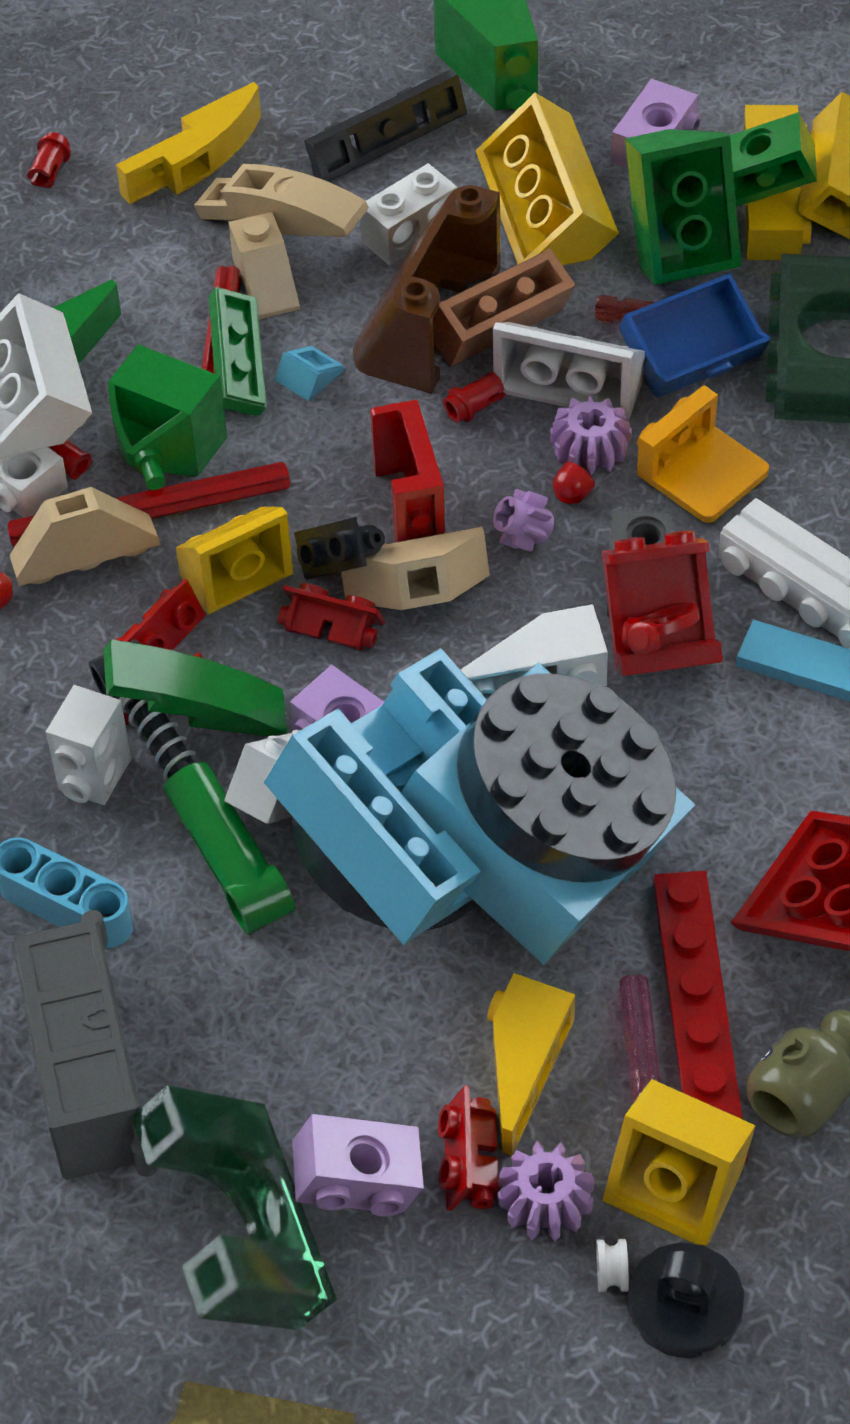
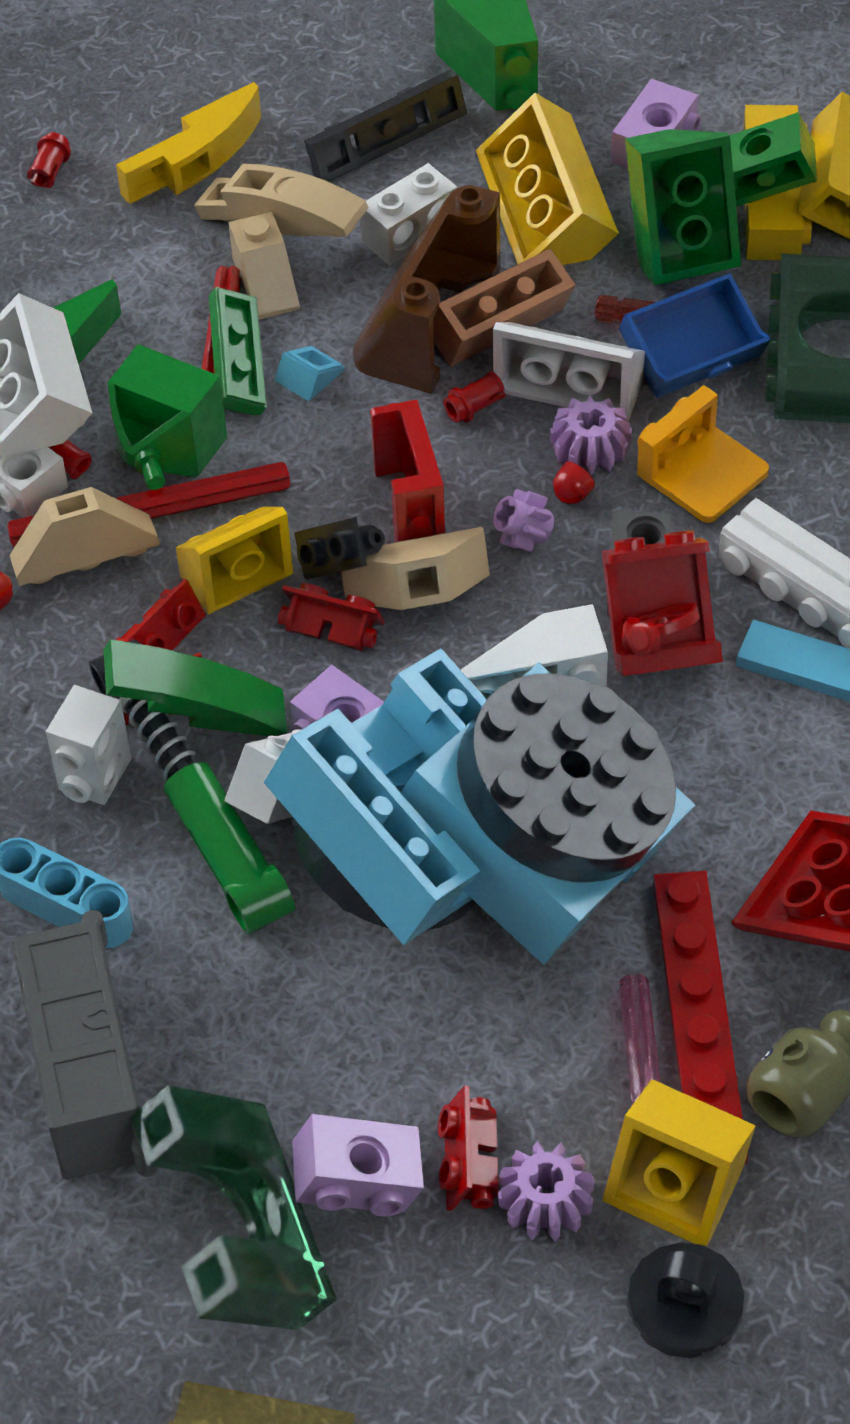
(527, 1038): yellow slope -> none
(612, 1265): white bush -> none

